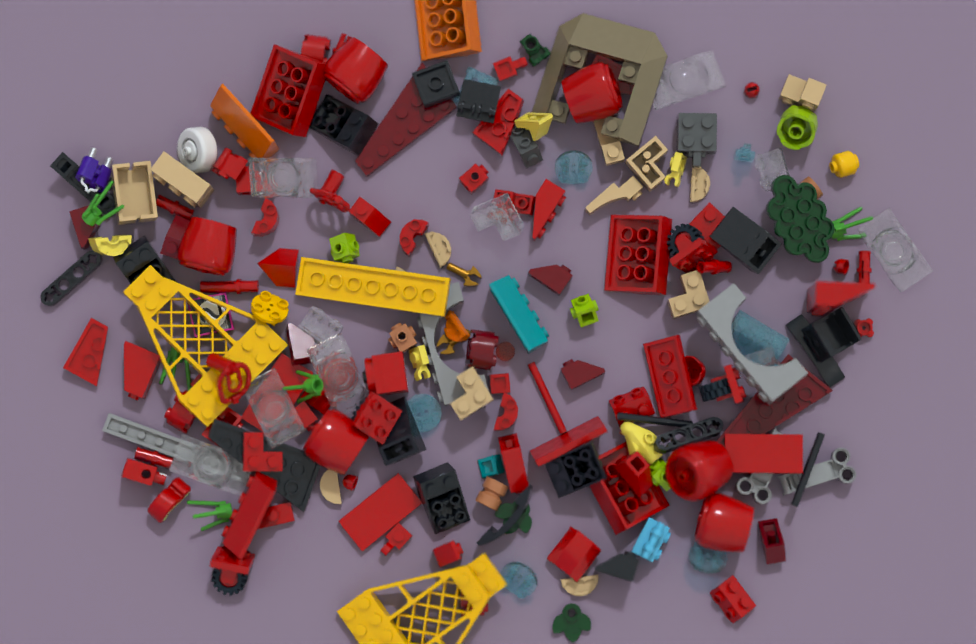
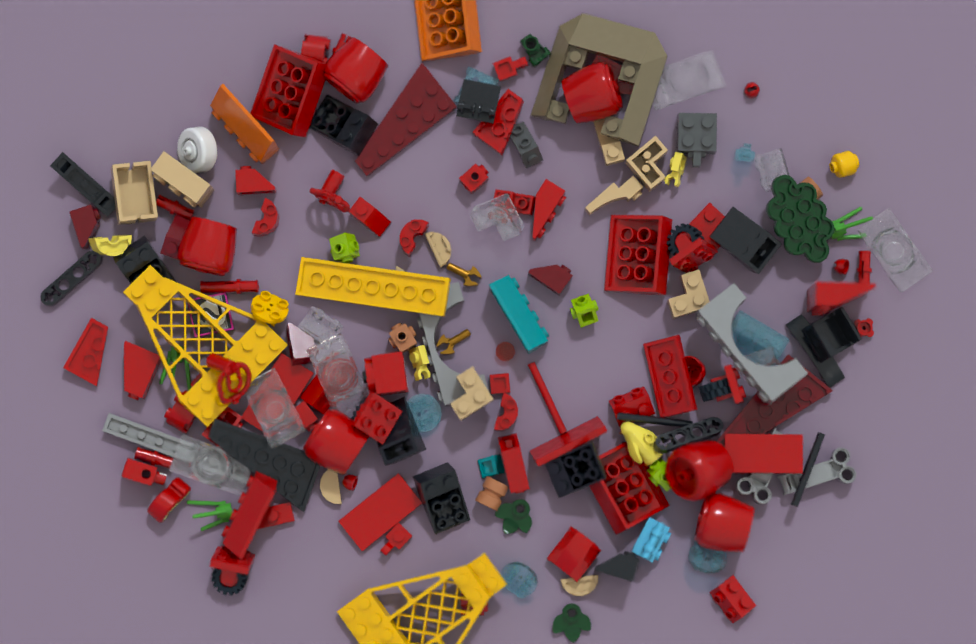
(93, 213): bright green plant -> none
(94, 174): dark purple piece -> none
(229, 164): red cylinder -> none
(255, 458): red plate -> none
(281, 267): red slope -> none
(282, 177): clear slope -> none
(312, 385): bright green plant -> none
(436, 84): black tile -> none
(448, 553): red slope -> none
(454, 328): orange tile -> none
(481, 349): dark red brick -> none
(492, 533): black slope -> none
(536, 123): light yellow slope -> none
(580, 372): dark red slope -> none
(582, 167): clear light blue plate -> none
(636, 473): red slope -> none
(699, 184): tan tile -> none
(714, 266): red pin -> none
(772, 541): dark red slope -> none
(797, 117): lime brick -> none
(802, 92): tan brick -> none

